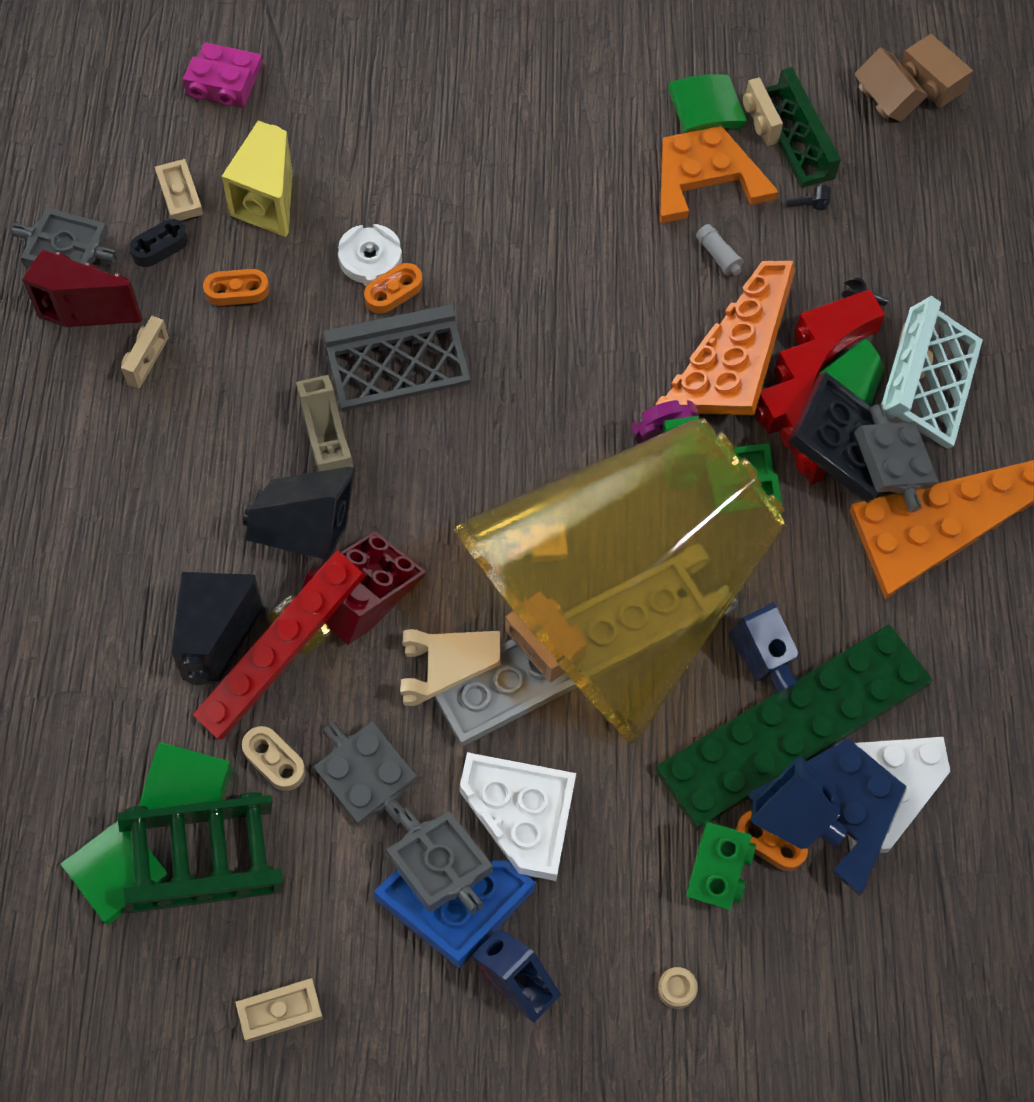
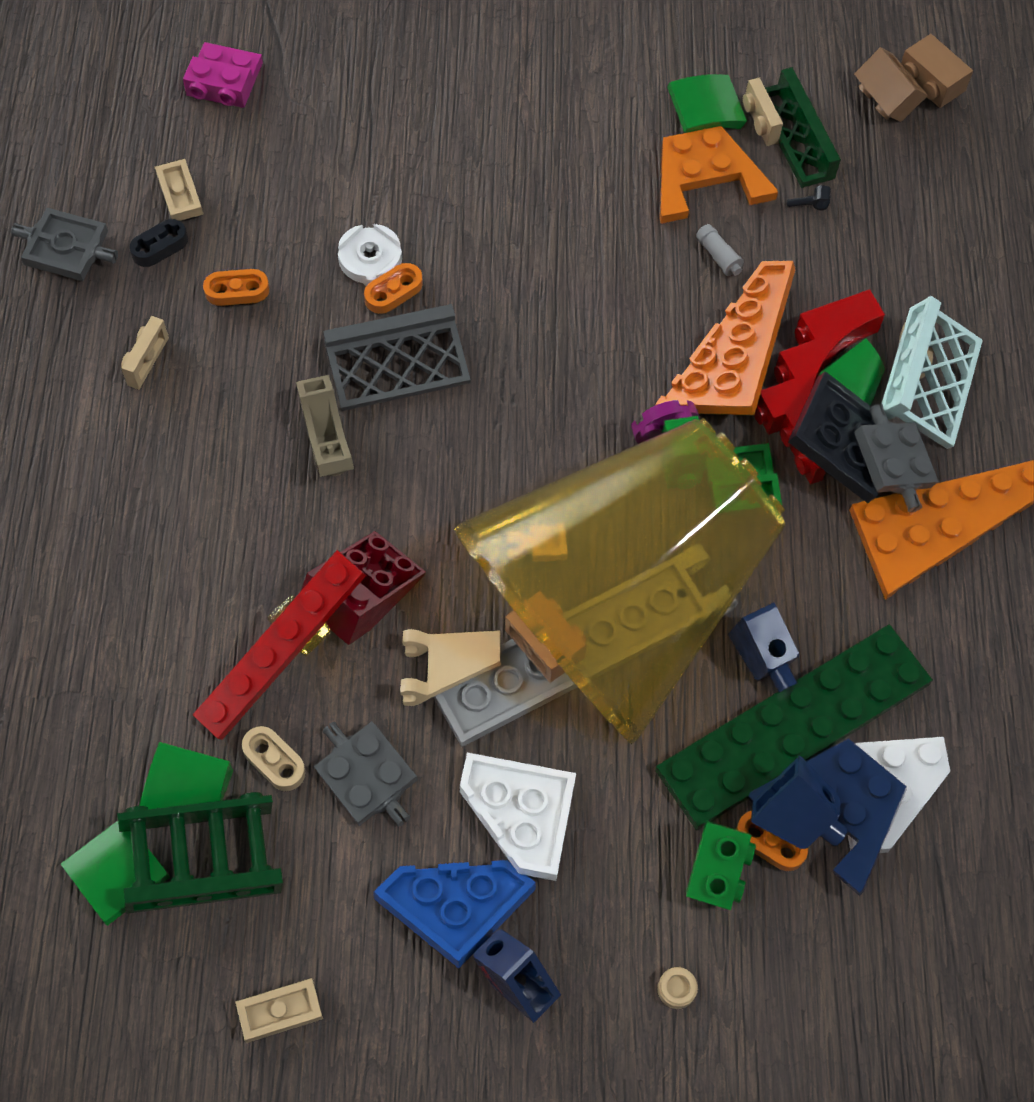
(79, 293): dark red slope -> none
(212, 622): black slope -> none
(261, 180): light yellow slope -> none
(302, 512): black slope -> none
(439, 861): dark grey plate -> none
(858, 285): black hand -> none

